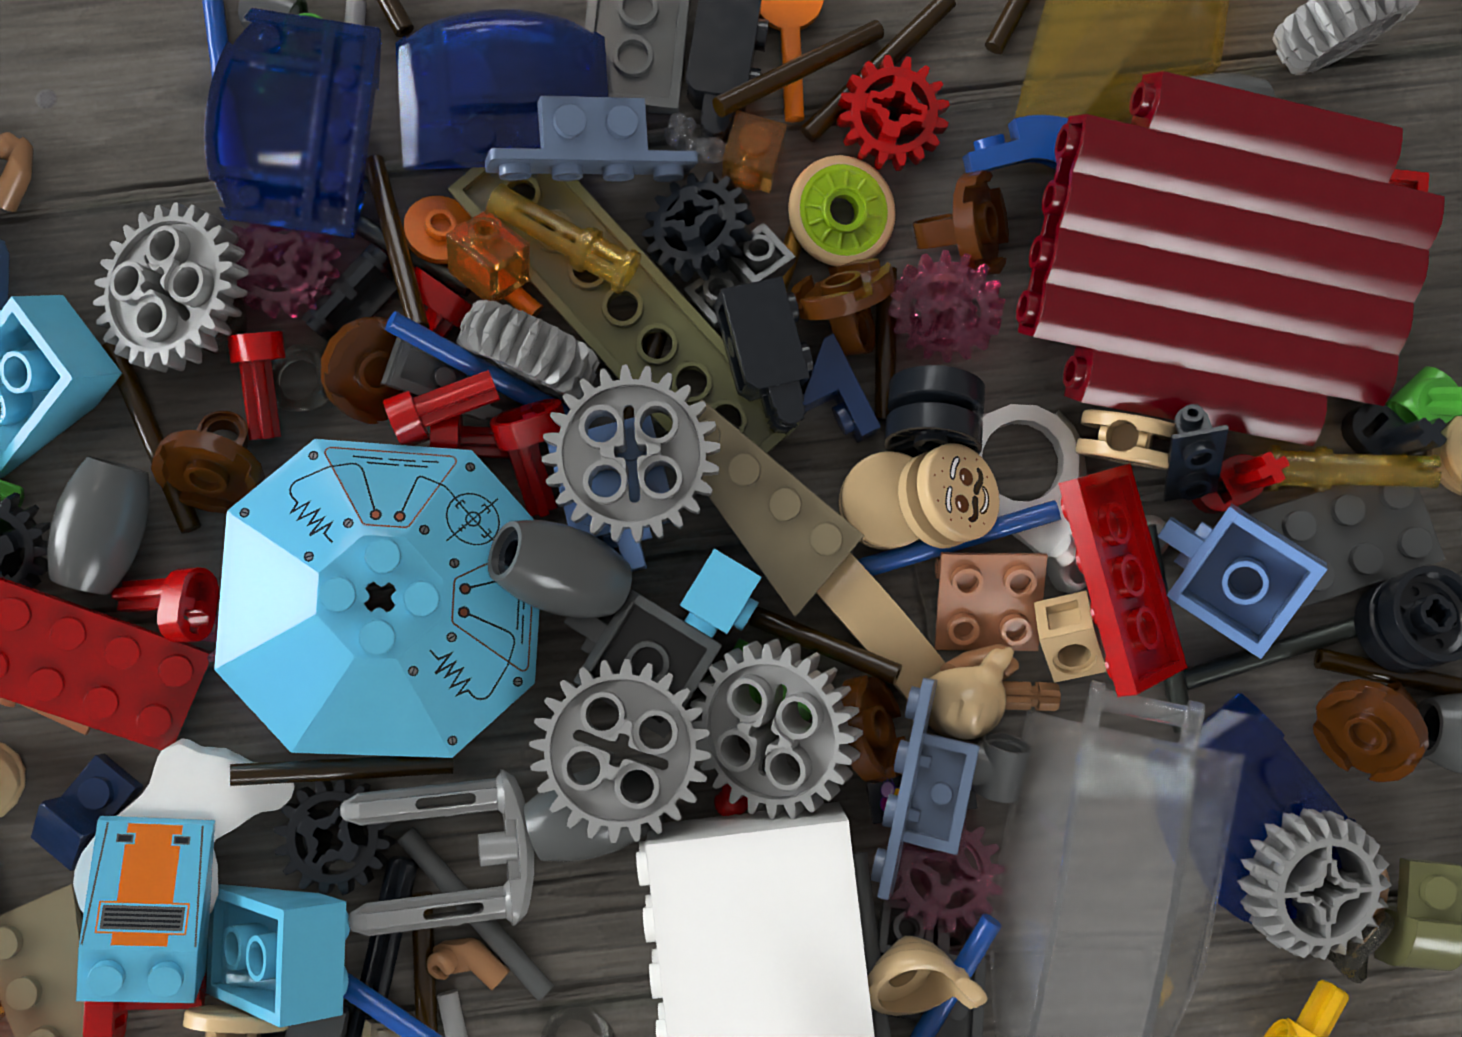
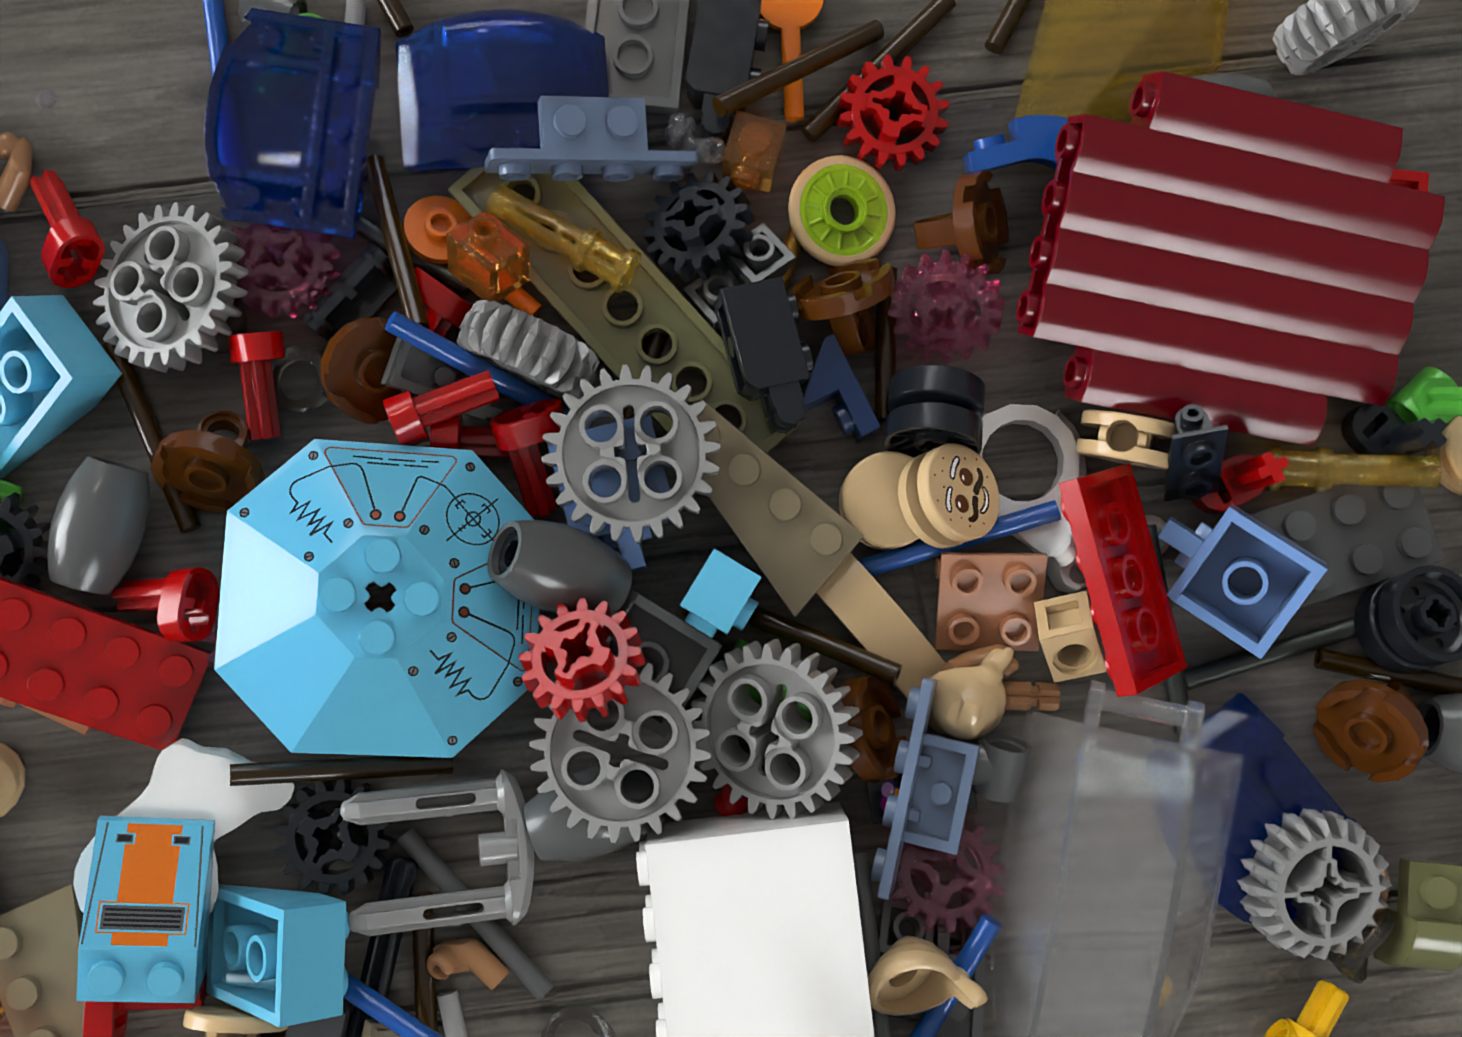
(67, 233): none -> red piece
(70, 821): dark blue slope -> none
(591, 679): none -> gear

